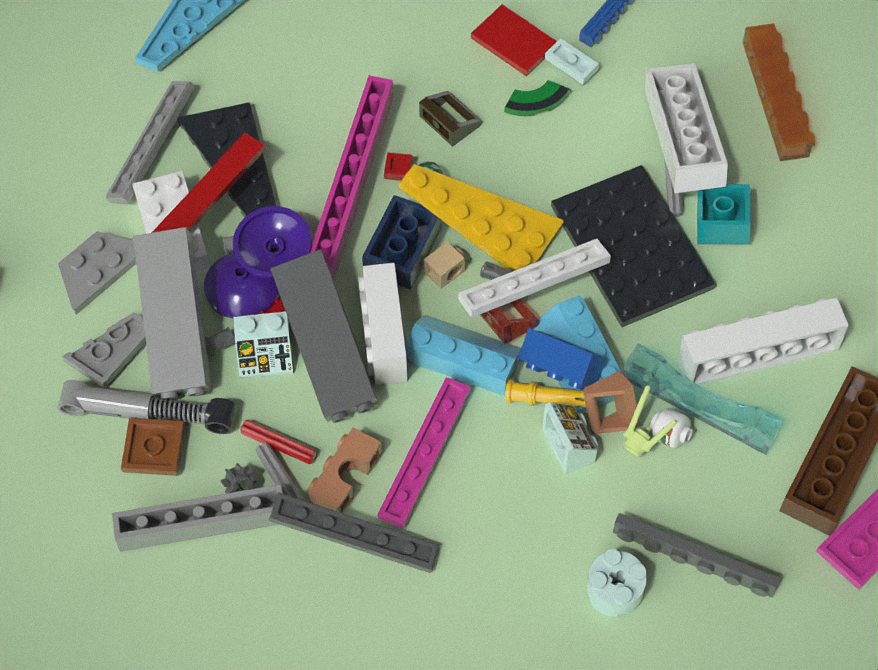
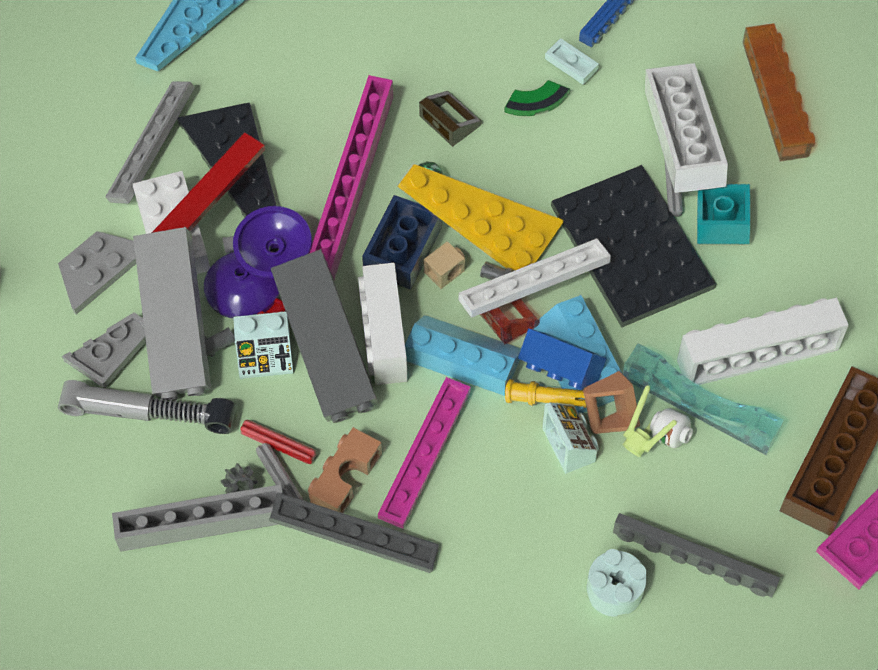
(152, 446): dark orange plate -> none
(397, 166): red plate -> none
(513, 39): red tile -> none

